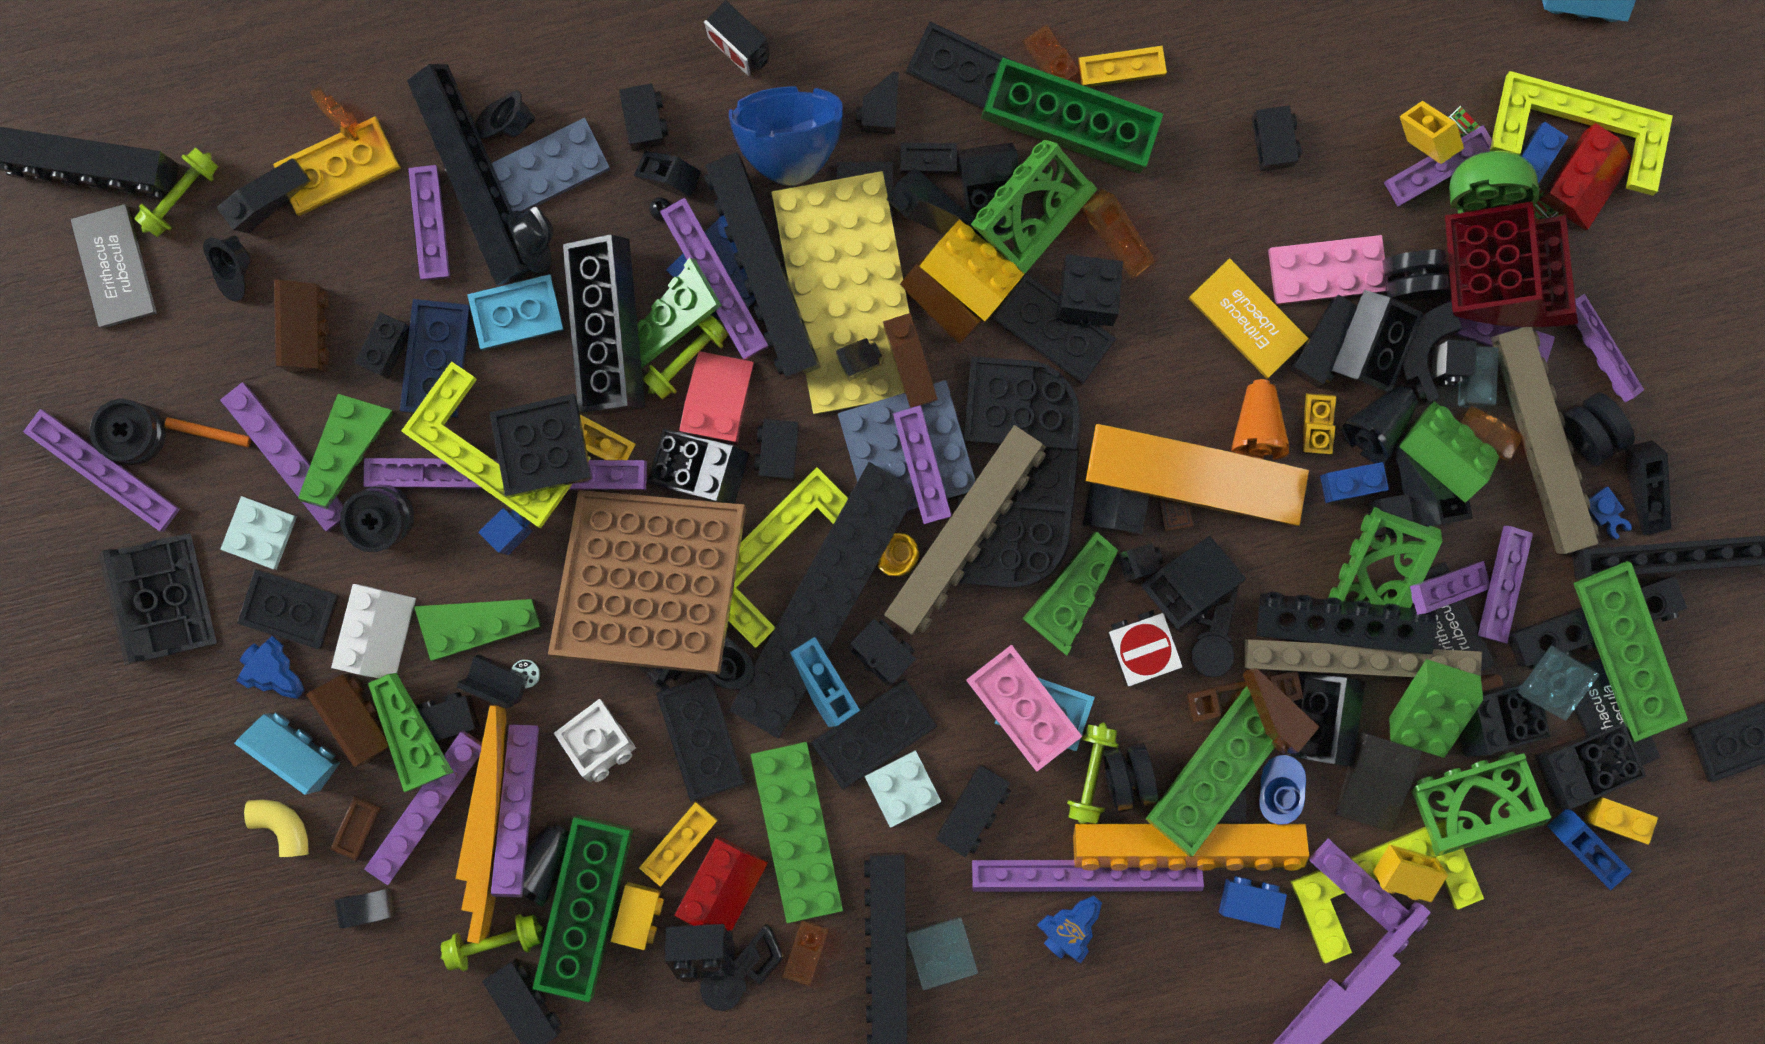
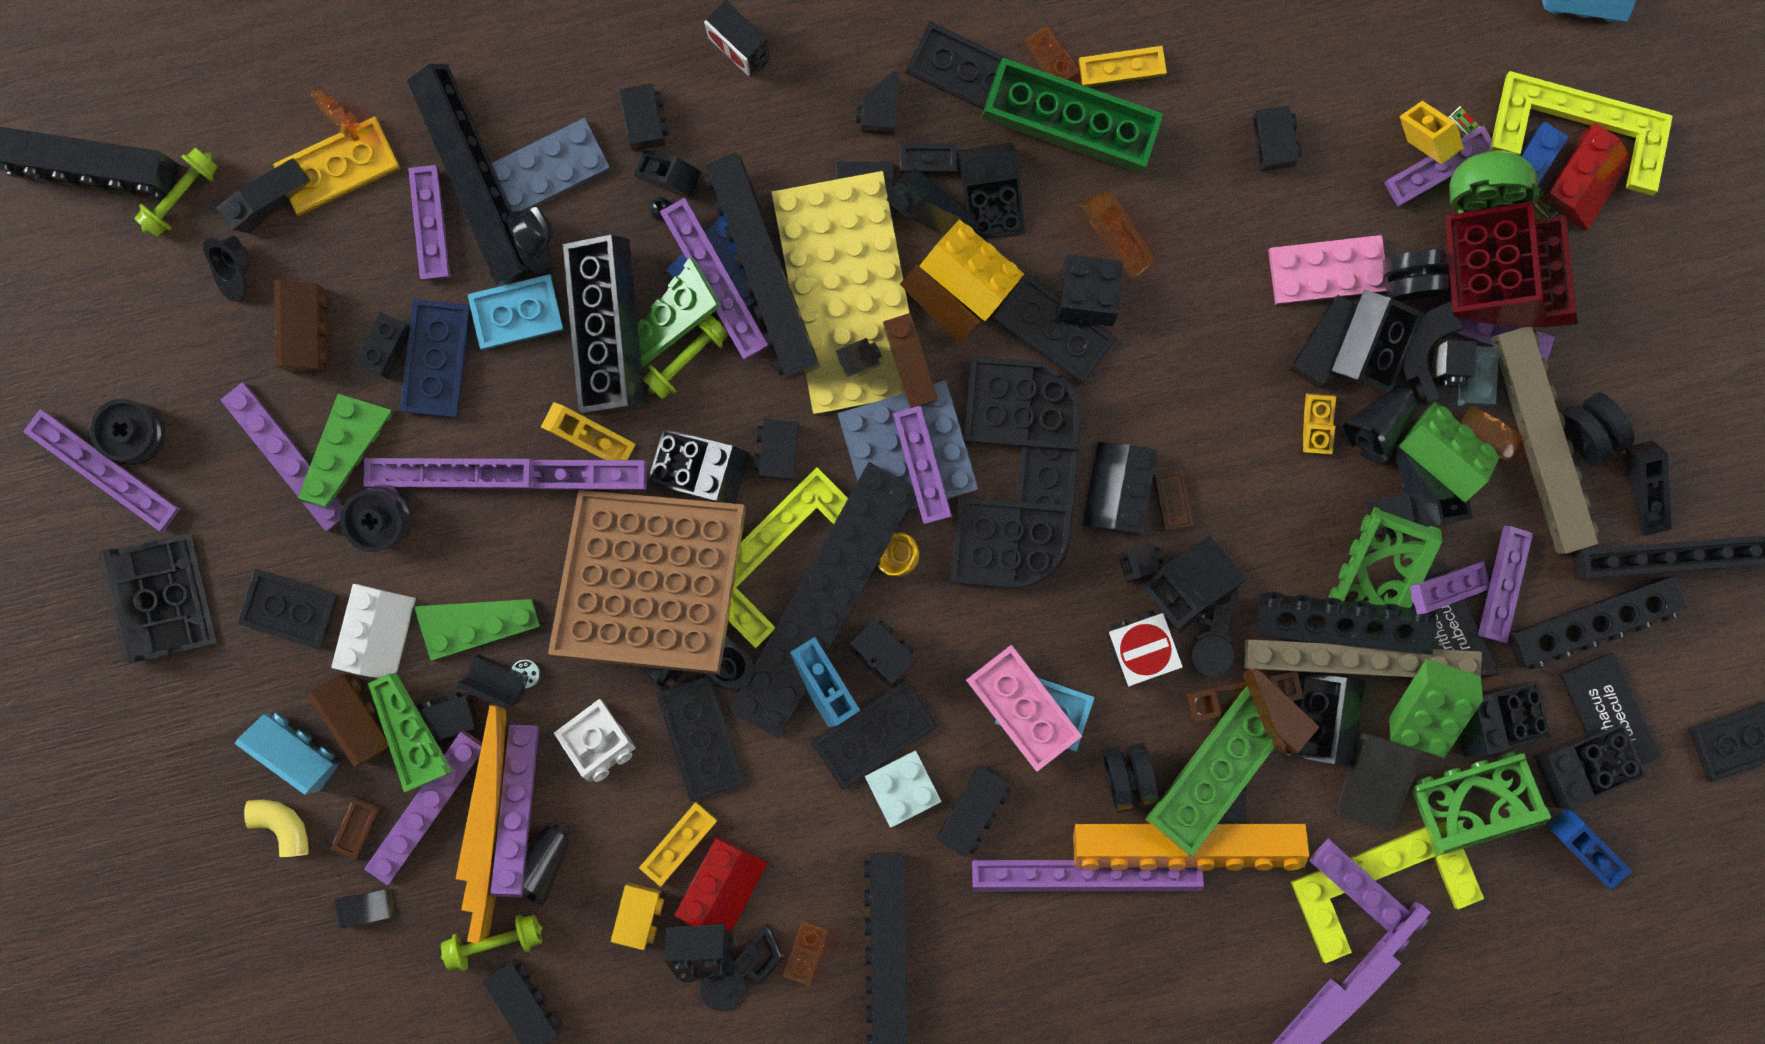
(113, 266): light grey tile -> none
(207, 432): orange bar -> none
(258, 533): light aqua plate -> none
(269, 669): blue rock -> none
(428, 430): neon yellow plate -> none
(505, 116): black piece -> none
(506, 531): blue brick -> none
(540, 445): black plate -> none
(583, 908): green brick -> none
(716, 398): coral slope -> none
(787, 131): blue piece -> none
(796, 832): bright green plate -> none
(942, 953): clear light blue plate -> none
(965, 531): dark tan brick -> none
(1009, 200): bright green fence -> none
(1066, 601): bright green wing -> none
(1071, 929): blue rock -> none
(1084, 810): lime piece -> none
(1197, 475): light orange slope -> none
(1248, 318): yellow tile -> none
(1252, 903): blue brick -> none
(1261, 423): orange cone -> none
(1282, 789): piece -> none
(1354, 482): blue brick -> none
(1410, 873): yellow brick -> none
(1558, 683): clear light blue plate -> none
(1605, 349): medium lavender plate -> none
(1605, 509): blue plate -> none
(1620, 820): yellow brick -> none
(1630, 651): bright green plate -> none

